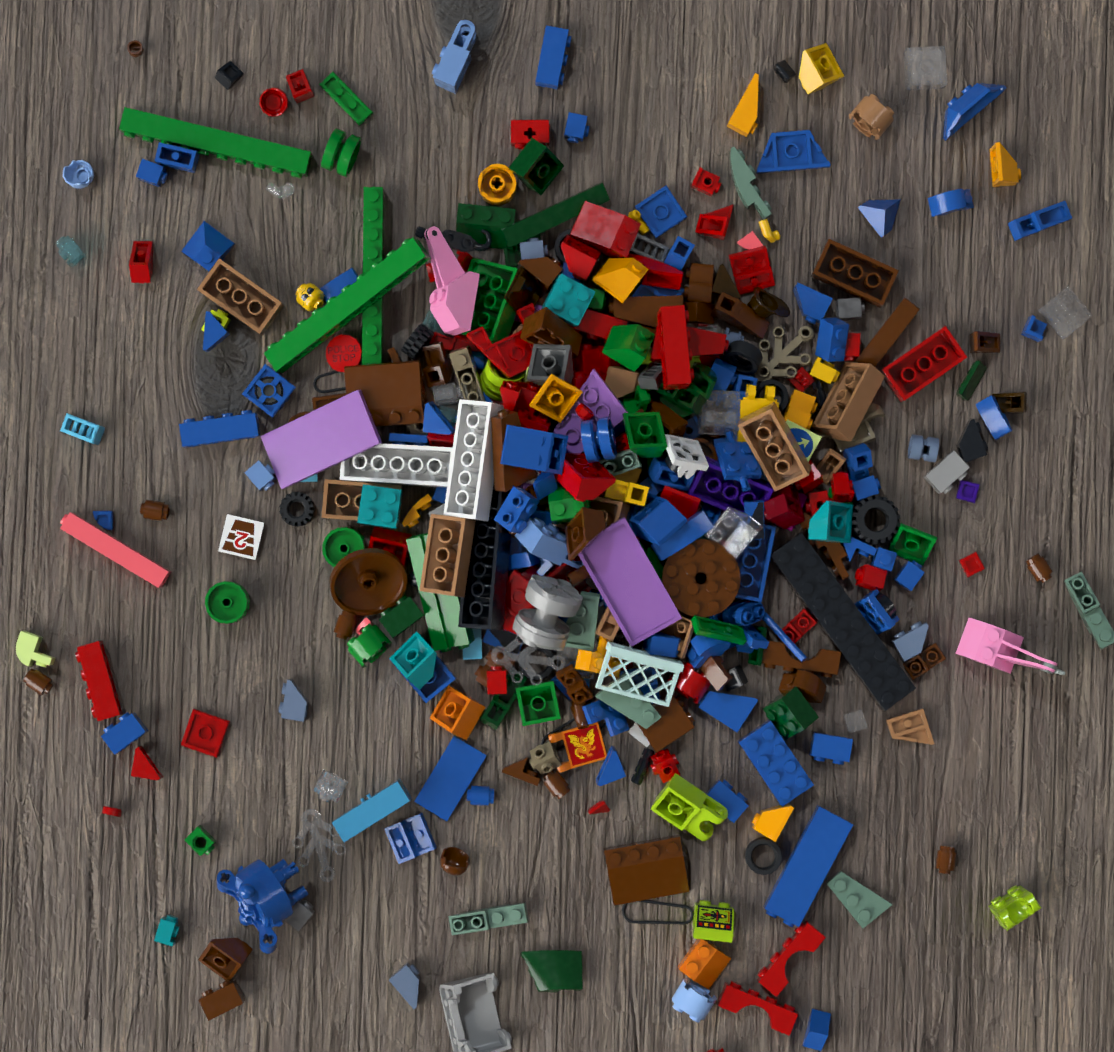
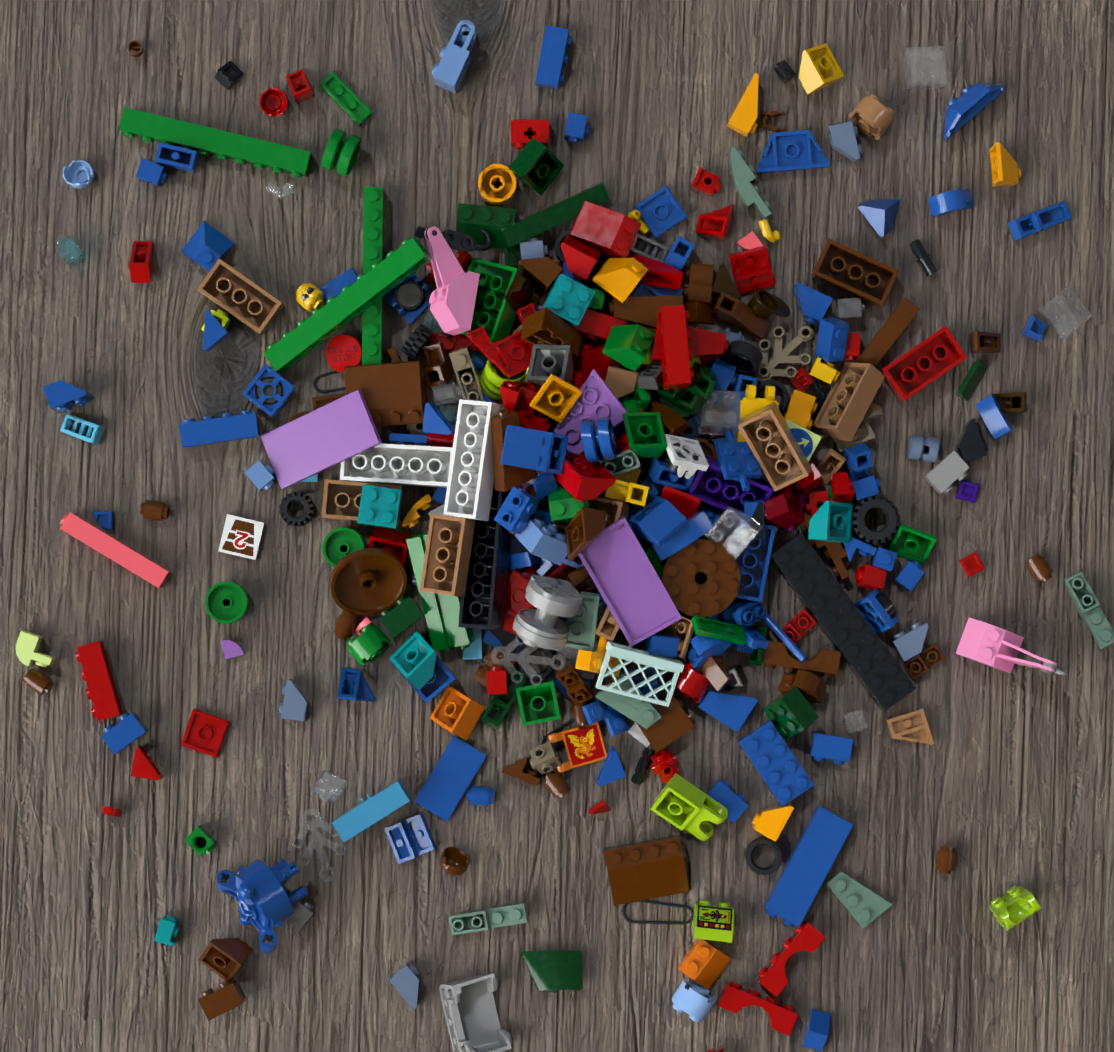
(64, 395): none -> blue slope
(231, 649): none -> medium lavender tile
(354, 686): none -> blue slope
(409, 297): none -> piece
(584, 412): red tile -> none
(771, 127): none -> reddish brown piece
(844, 141): none -> sand blue slope
(923, 257): none -> black axle

